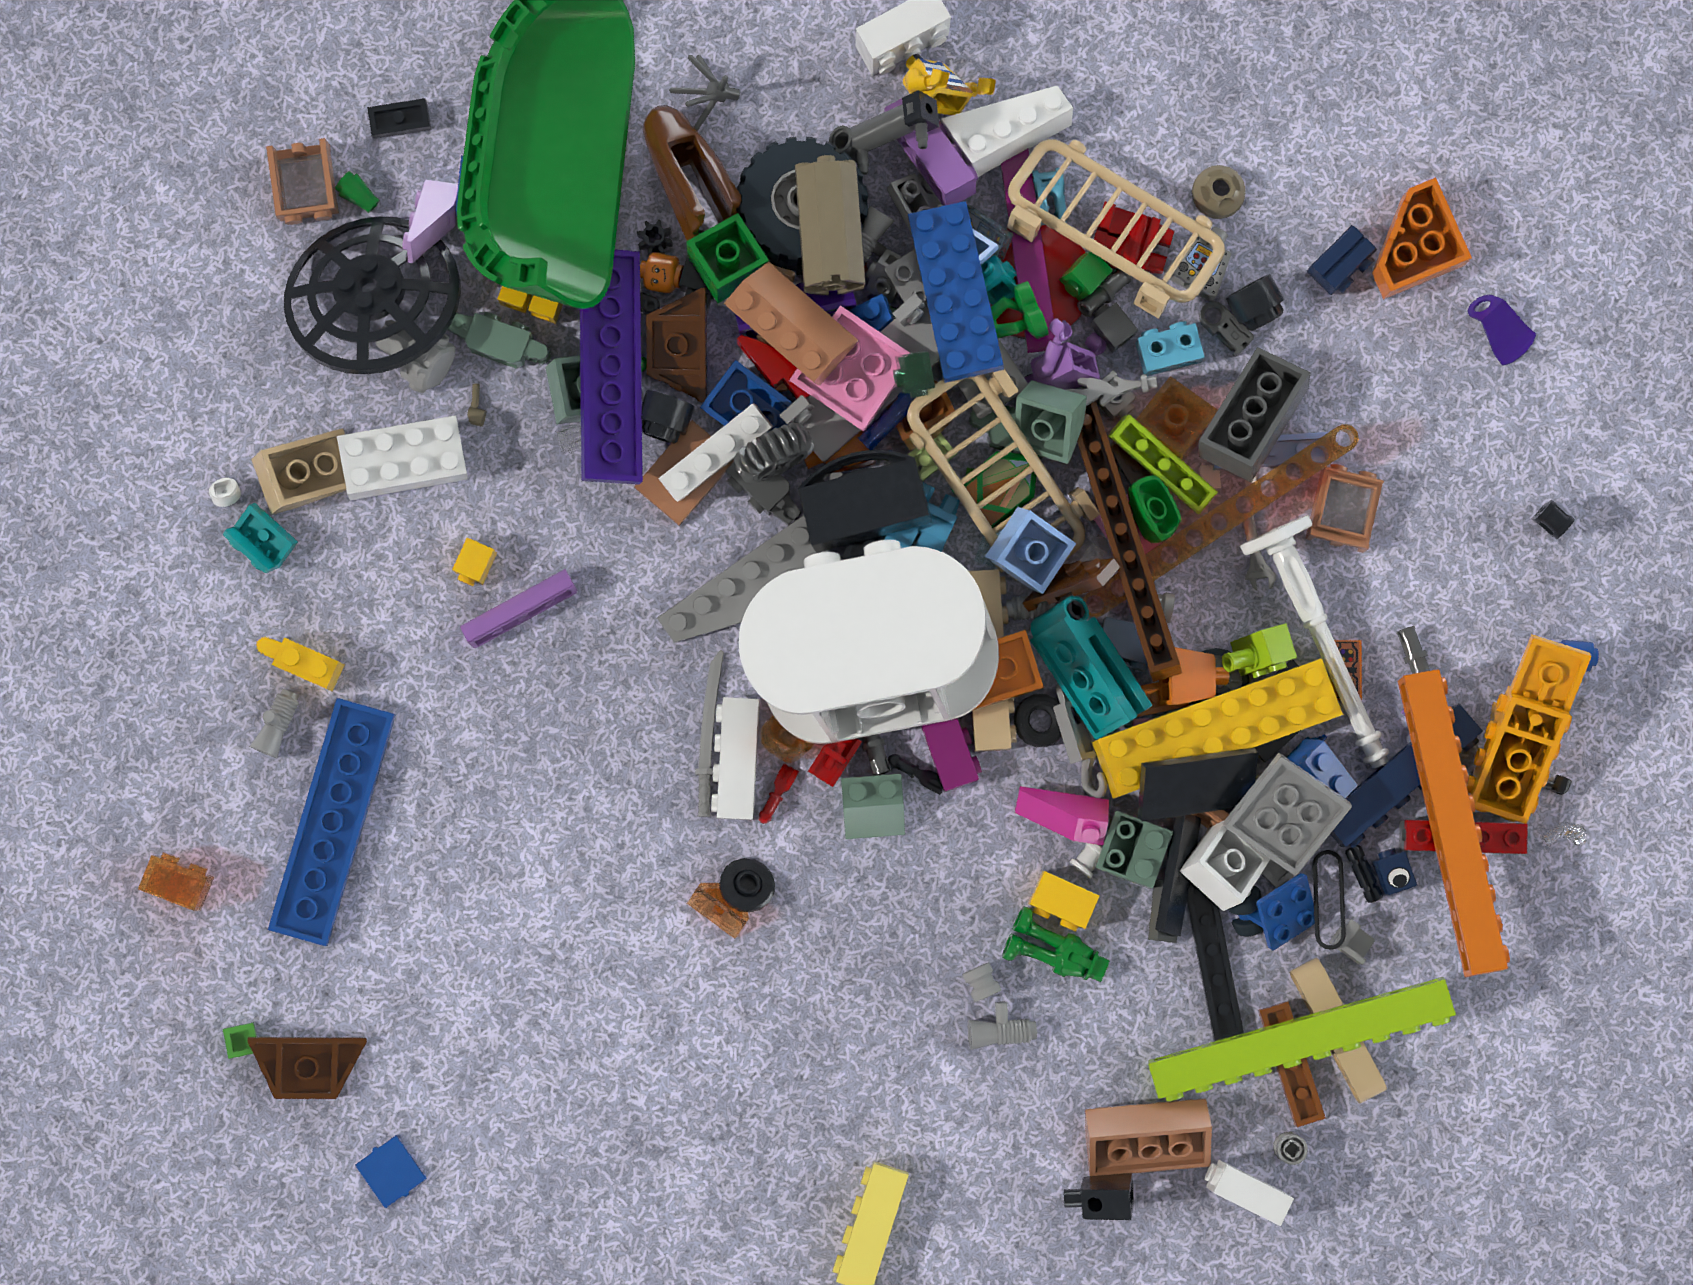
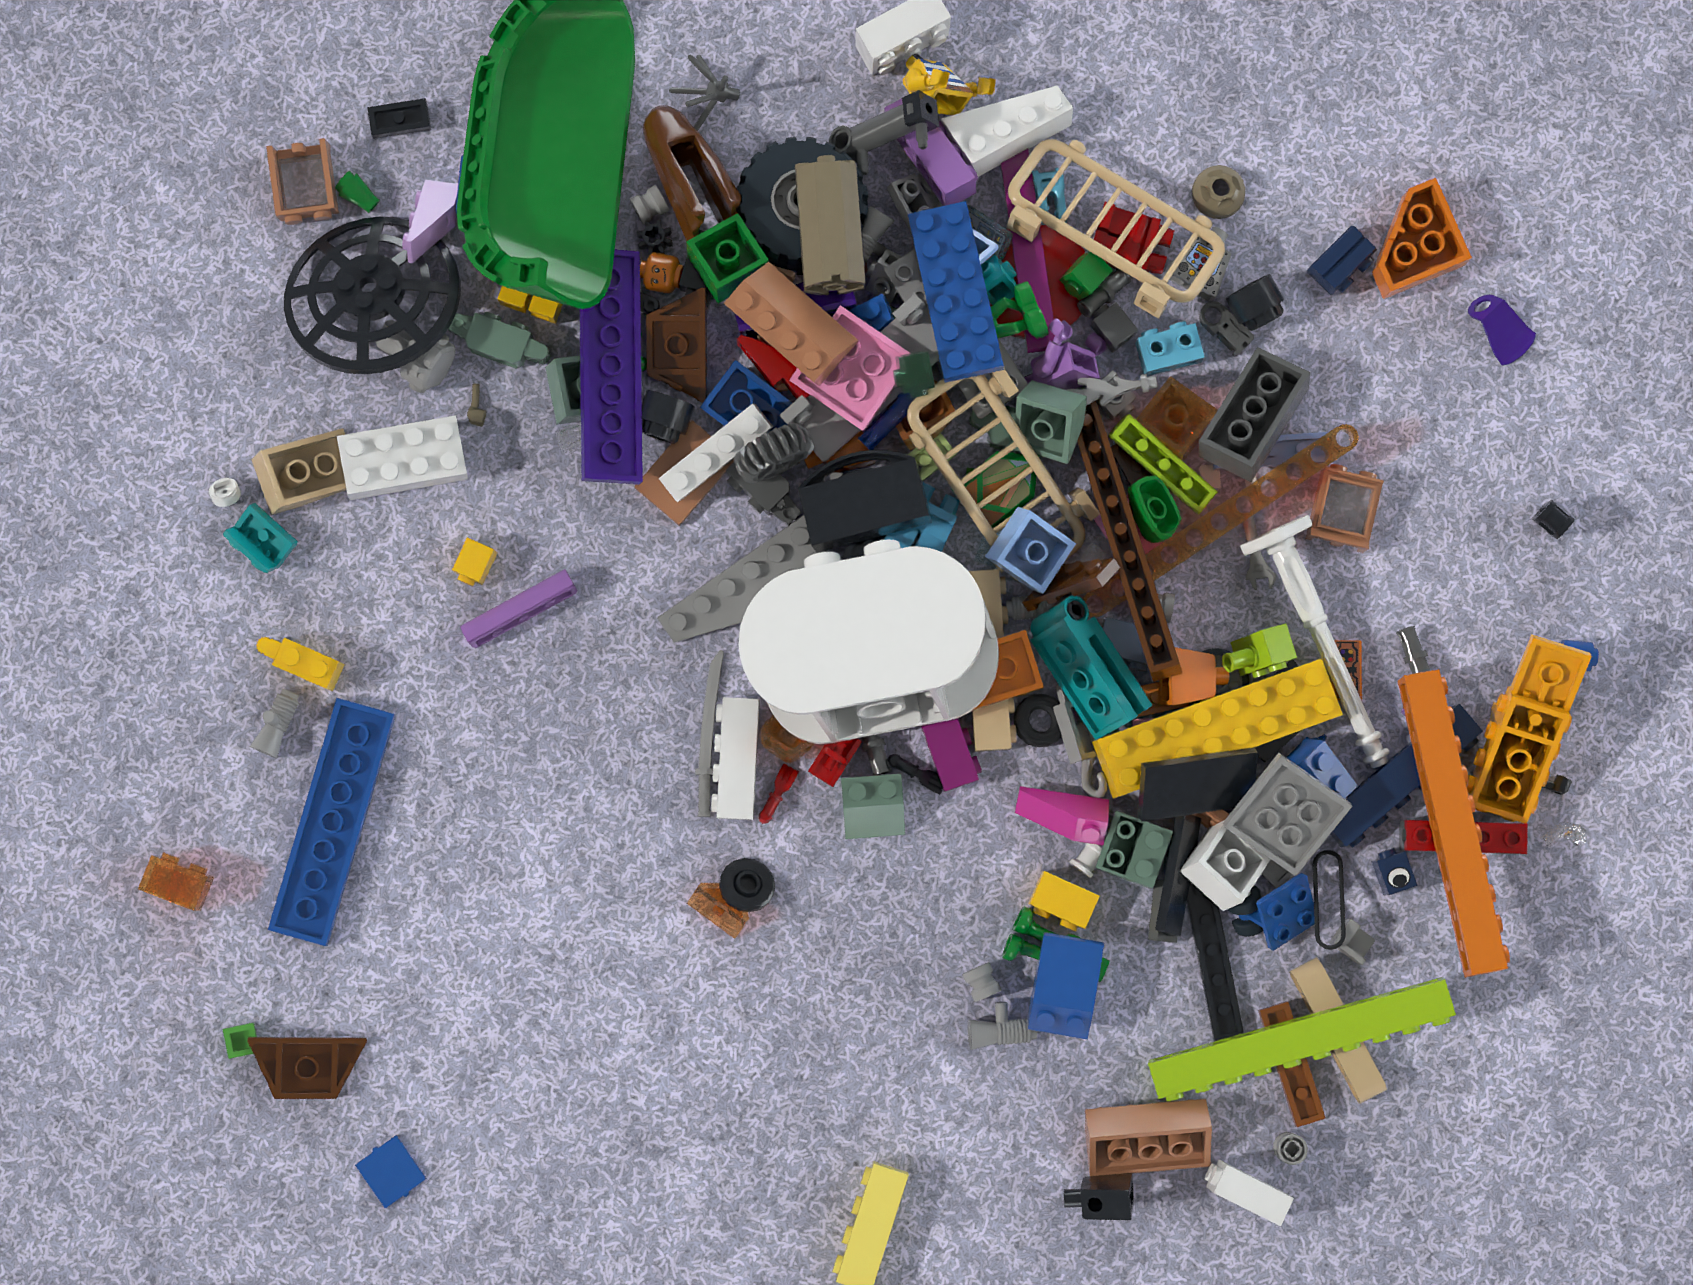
(649, 204): none -> light grey wheel
(1065, 985): none -> blue slope
(1364, 874): black axle -> none

